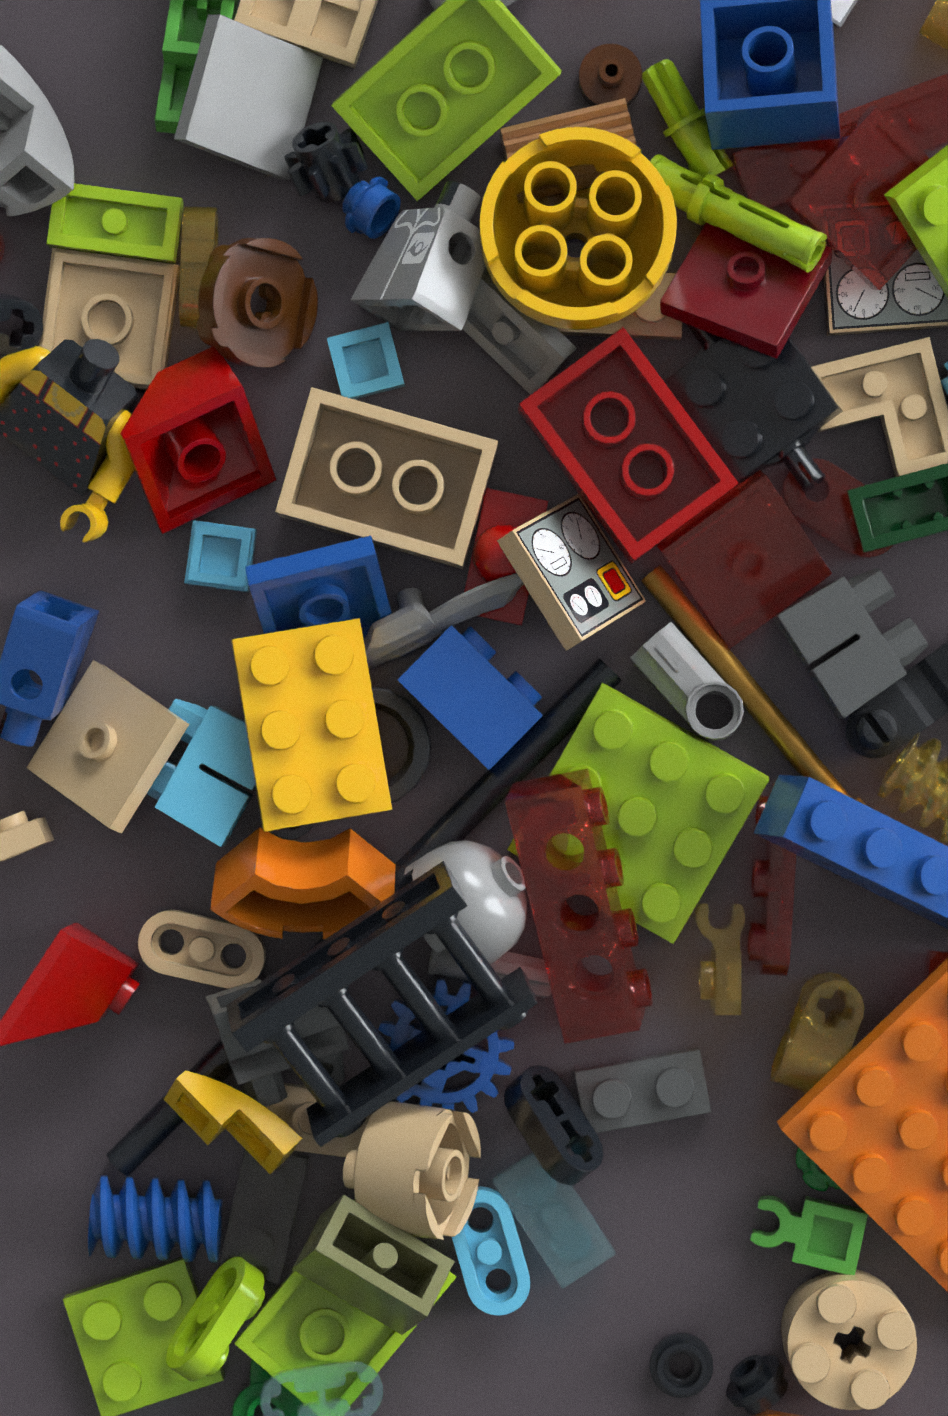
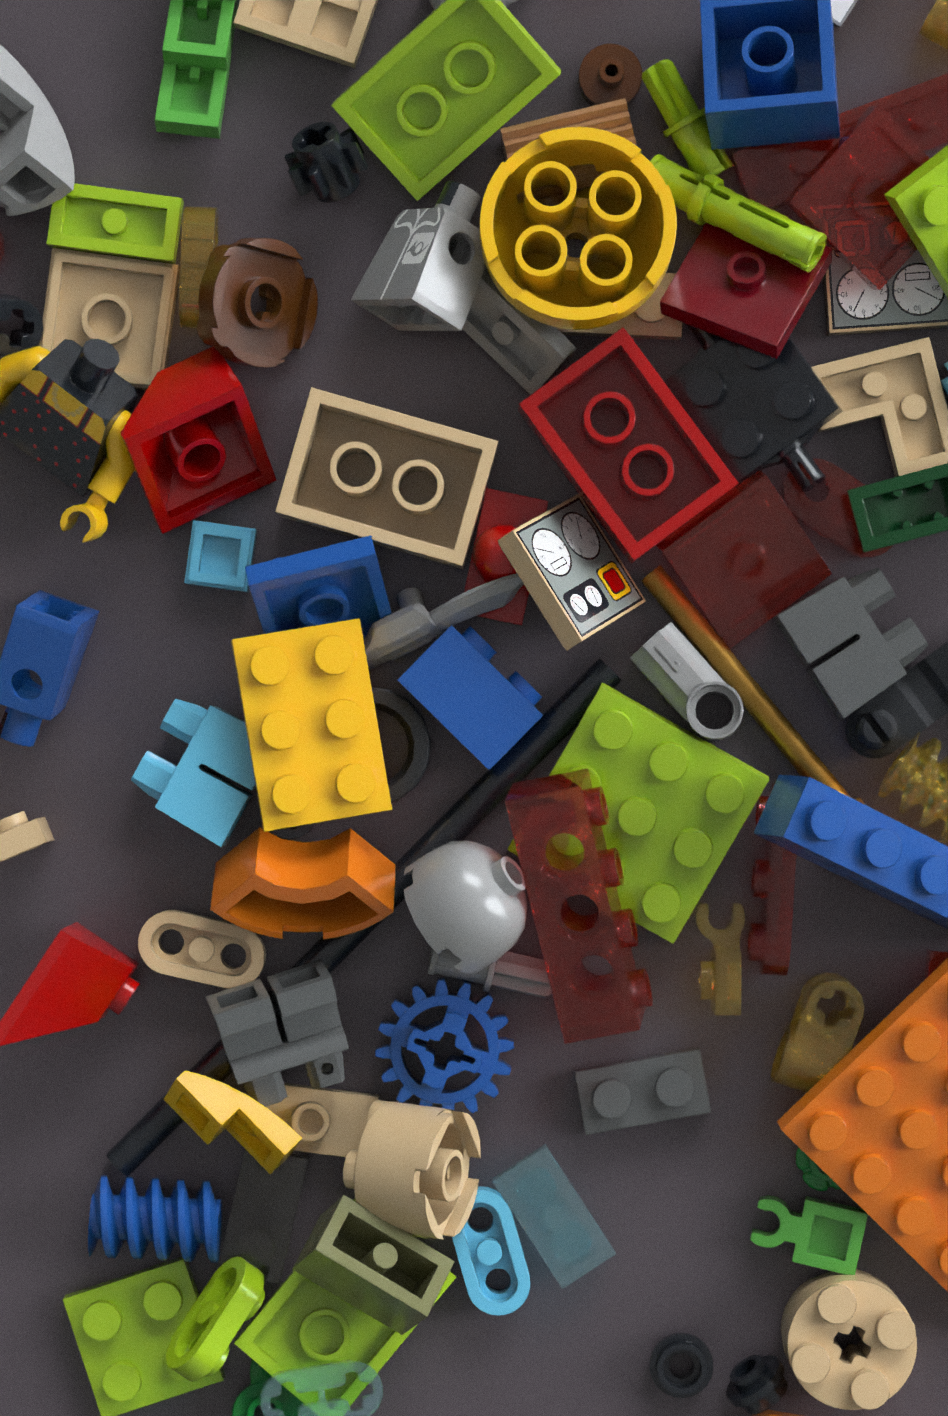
(107, 746): tan plate -> none
(247, 96): light grey tile -> none
(366, 361): medium azure plate -> none
(371, 207): blue plate -> none
(376, 944): black fence -> none
(553, 1125): black beam -> none

